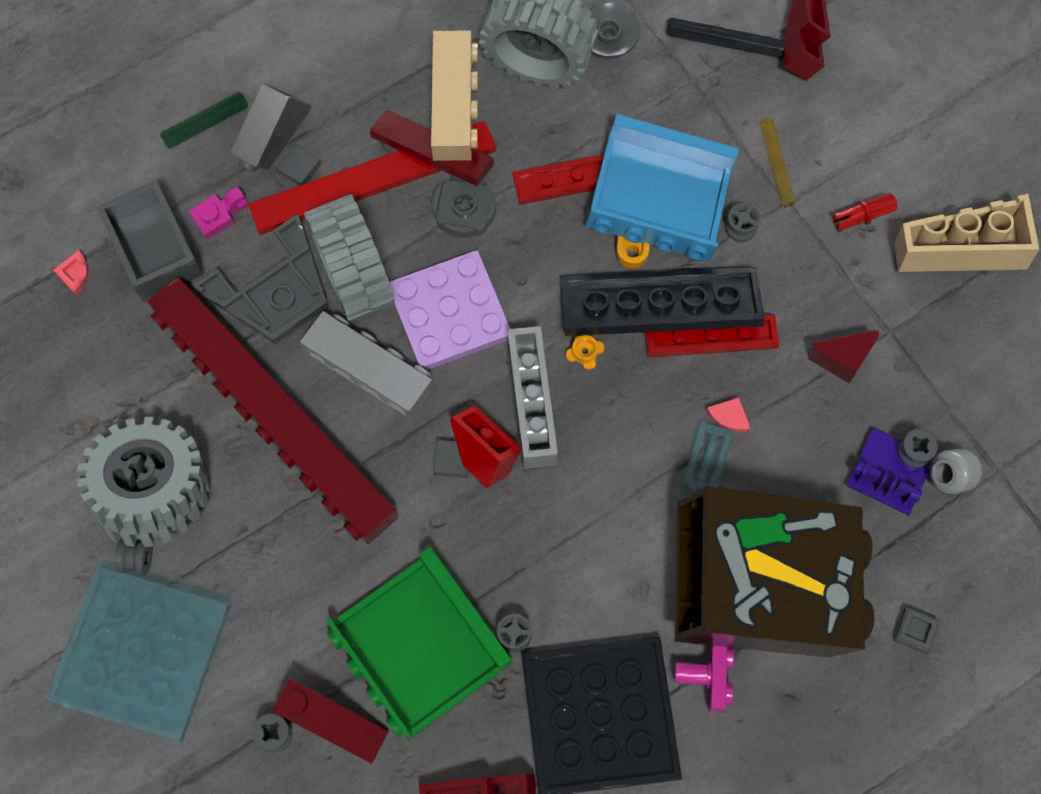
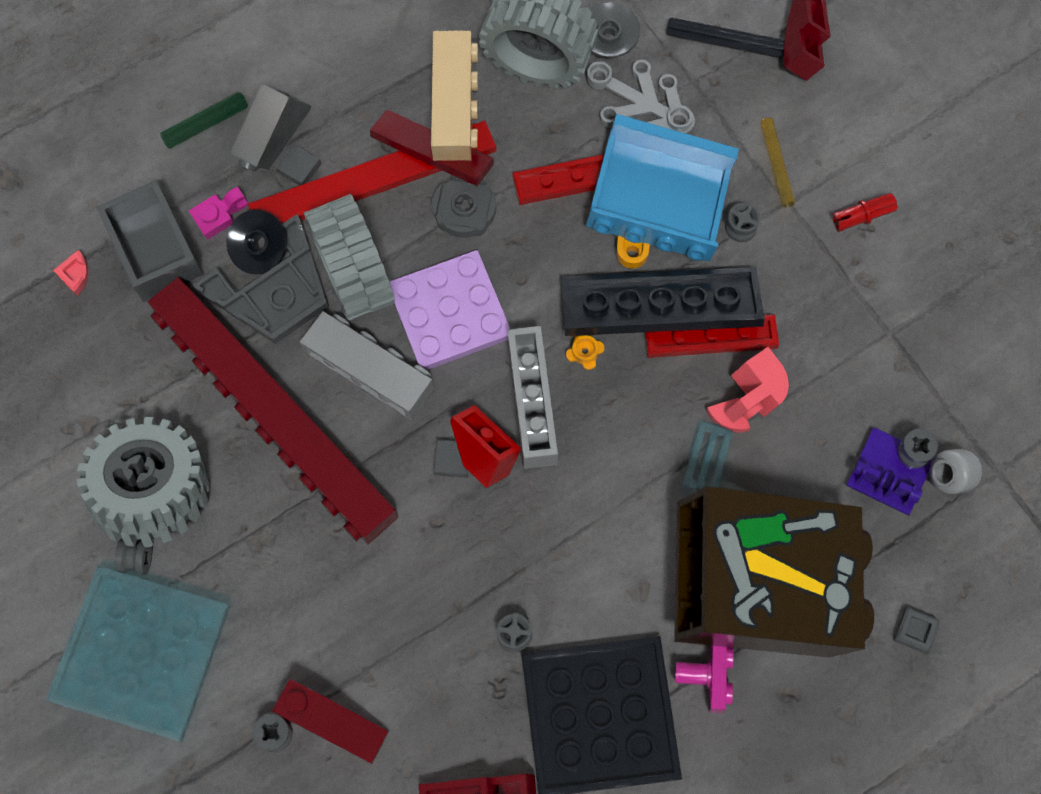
(244, 238): none -> black dish
(419, 645): green panel -> none
(644, 102): none -> light grey plant
(764, 384): none -> coral brick
(843, 354): dark red slope -> none
(972, 240): tan wedge -> none

